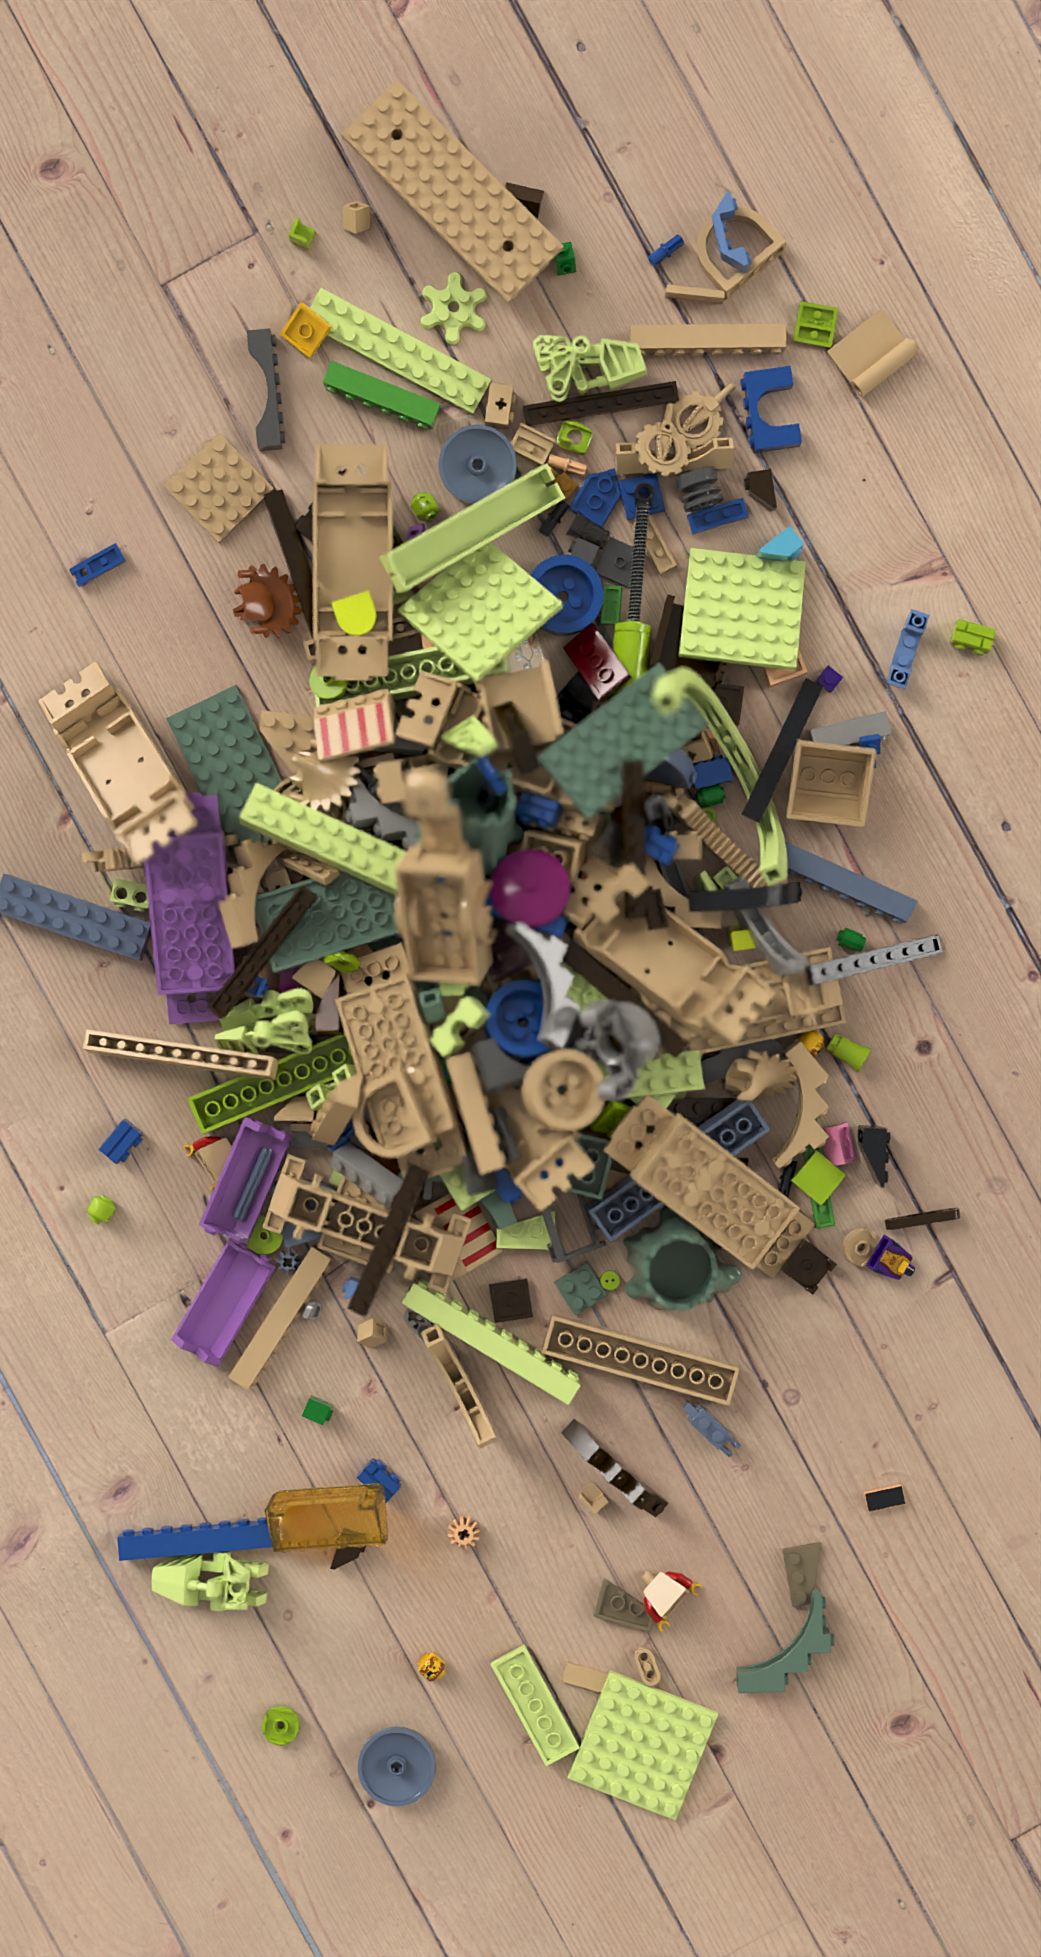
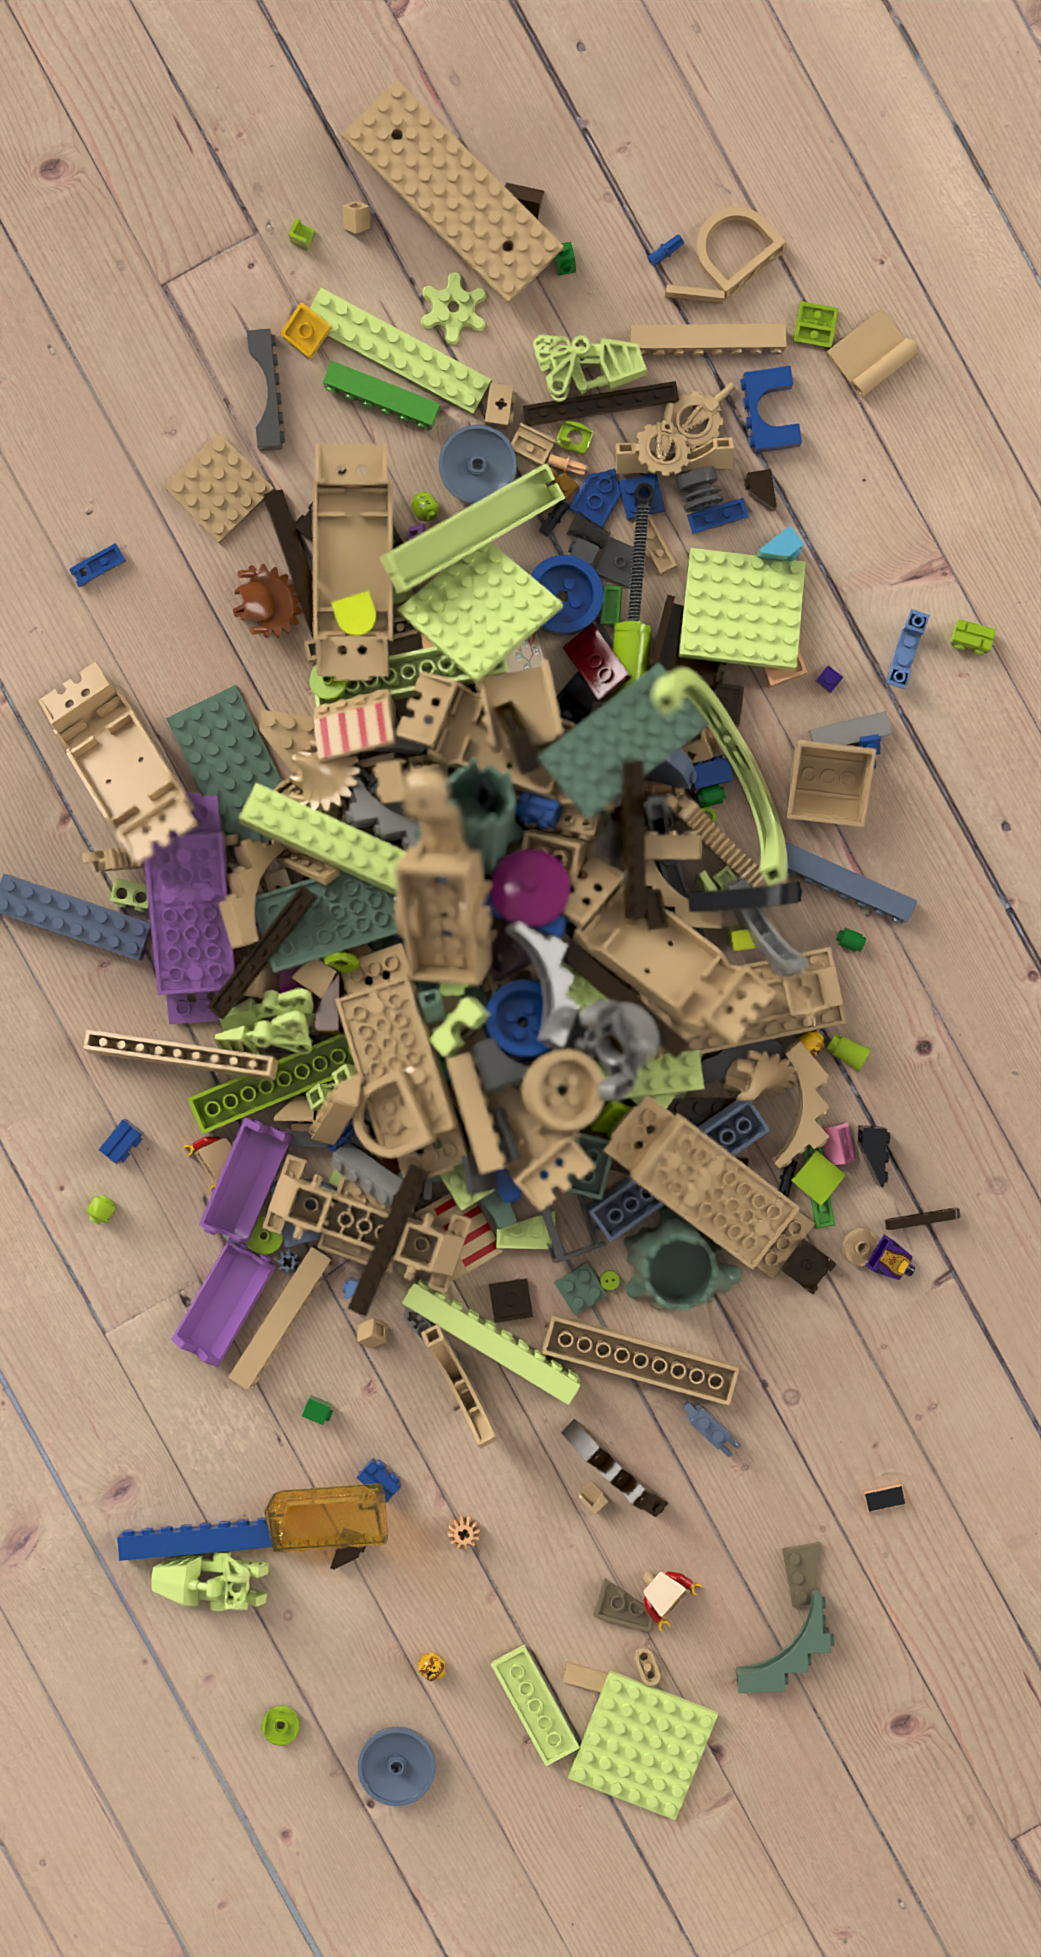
(253, 1183): sand blue axle -> none
(259, 988): blue bracket -> none
(312, 1310): light grey tile -> none
(470, 737): yellowish green wing -> none
(491, 775): blue axle -> none
(603, 901): tan arch -> none
(659, 846): blue brick -> none
(735, 257): medium blue slope -> none
(782, 750): black tile -> none
(873, 959): tile -> none

